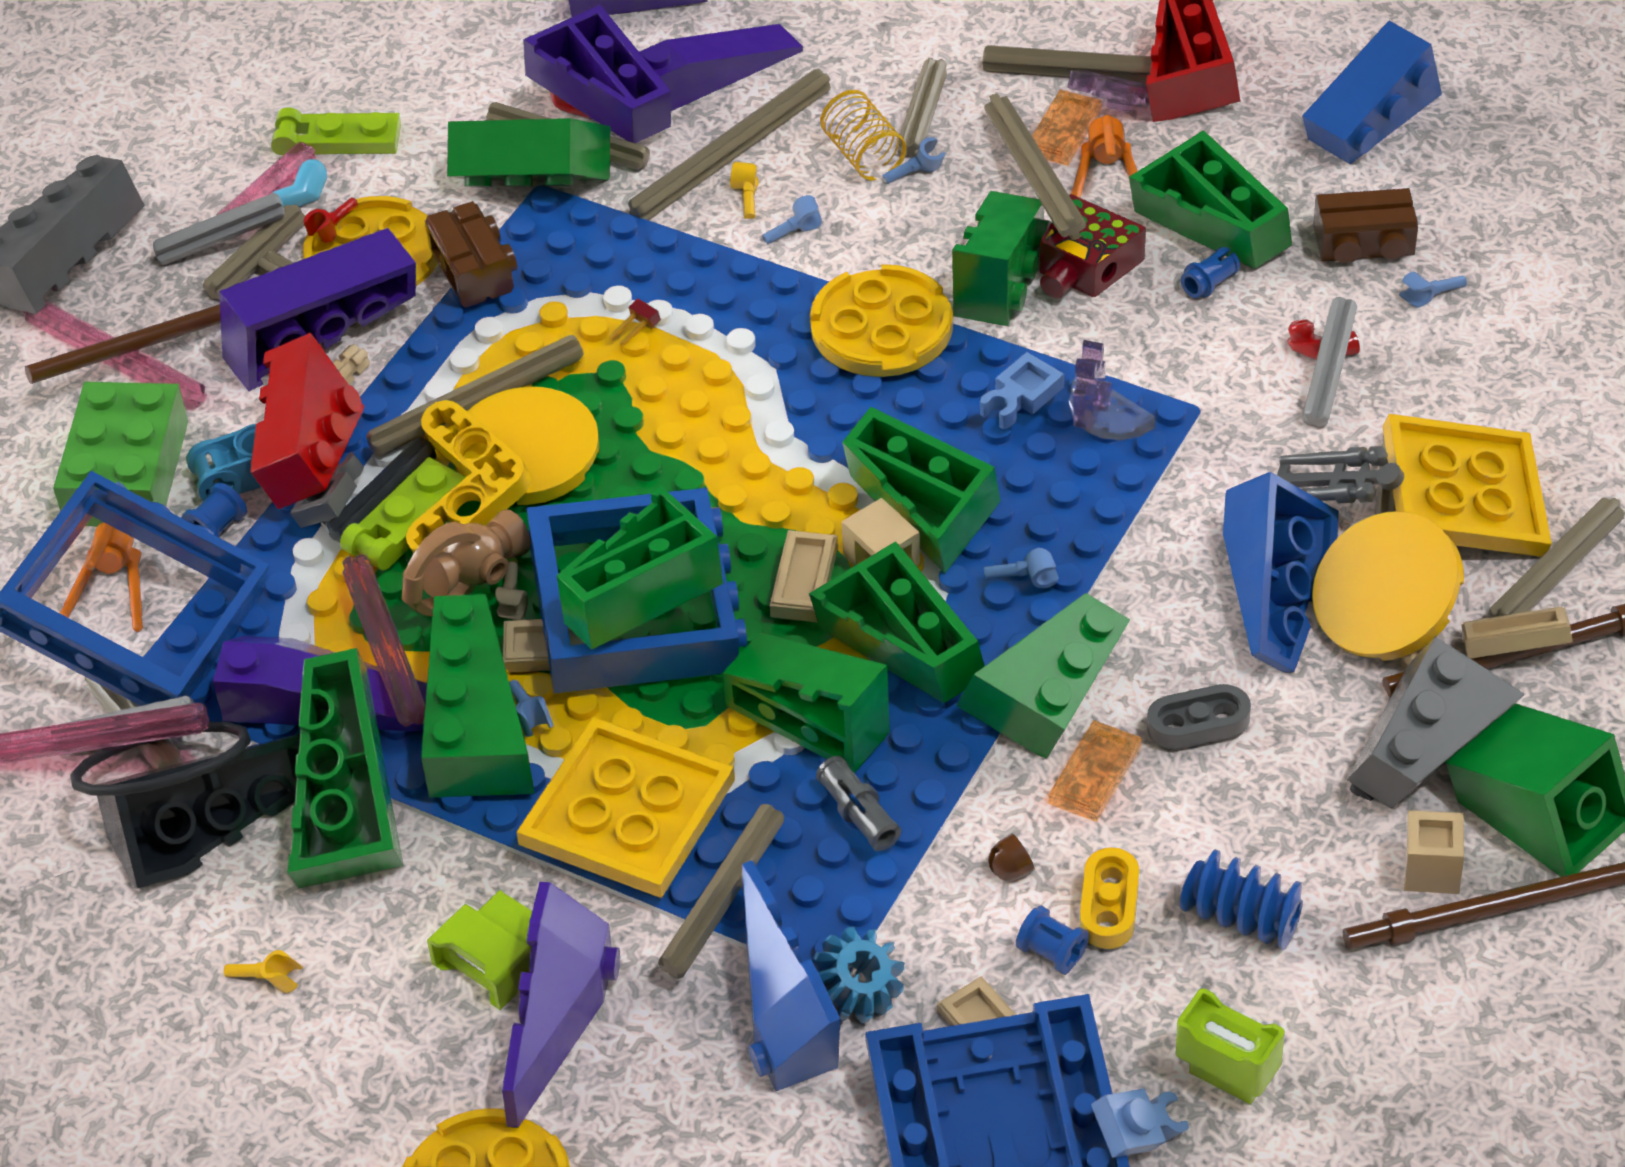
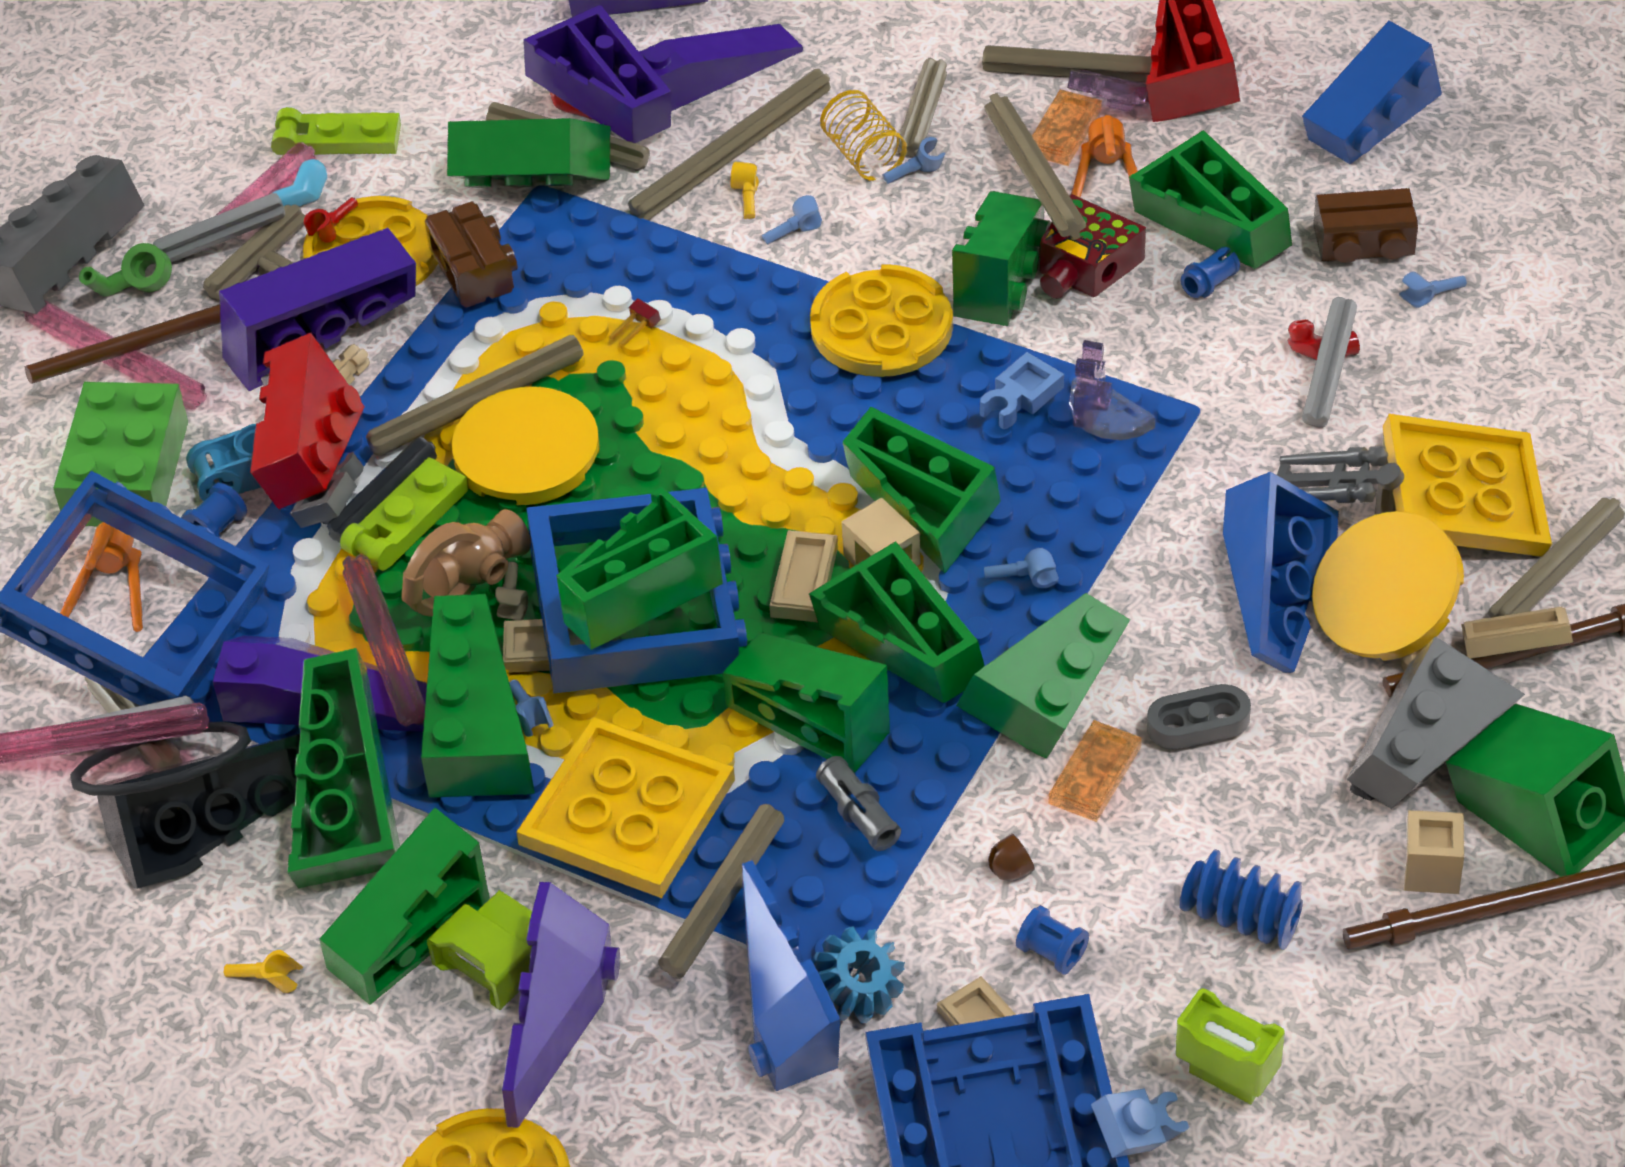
(132, 272): none -> bright green plate
(407, 900): none -> green wedge
(481, 478): yellow beam -> none
(1109, 900): yellow plate -> none

